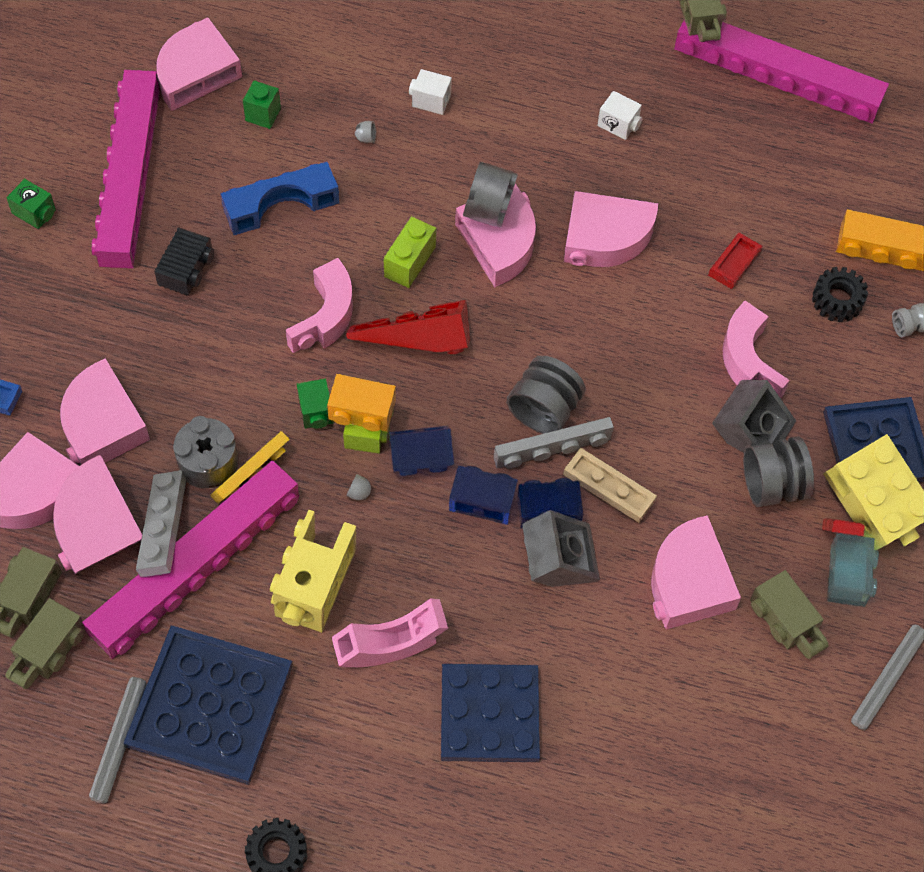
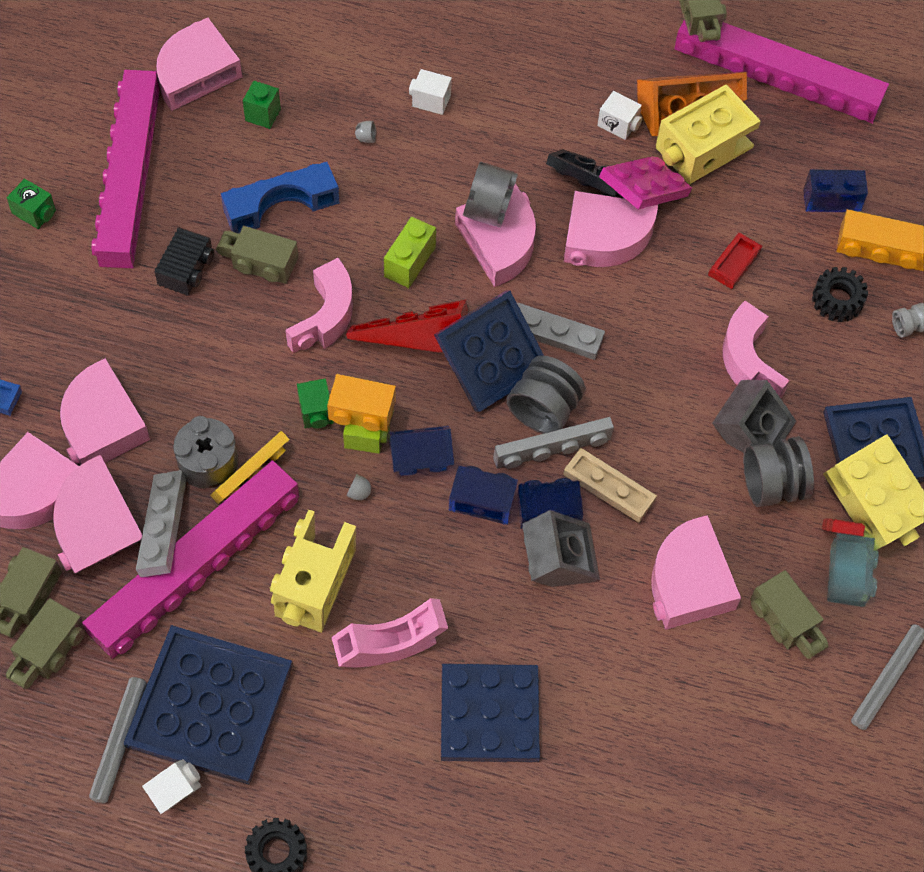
(173, 785): none -> white brick
(260, 253): none -> olive brick
(489, 349): none -> dark blue plate
(563, 332): none -> light grey plate
(581, 168): none -> black wing
(646, 182): none -> dark pink plate
(667, 95): none -> orange wedge
(706, 134): none -> light yellow torso
(835, 190): none -> clear blue brick

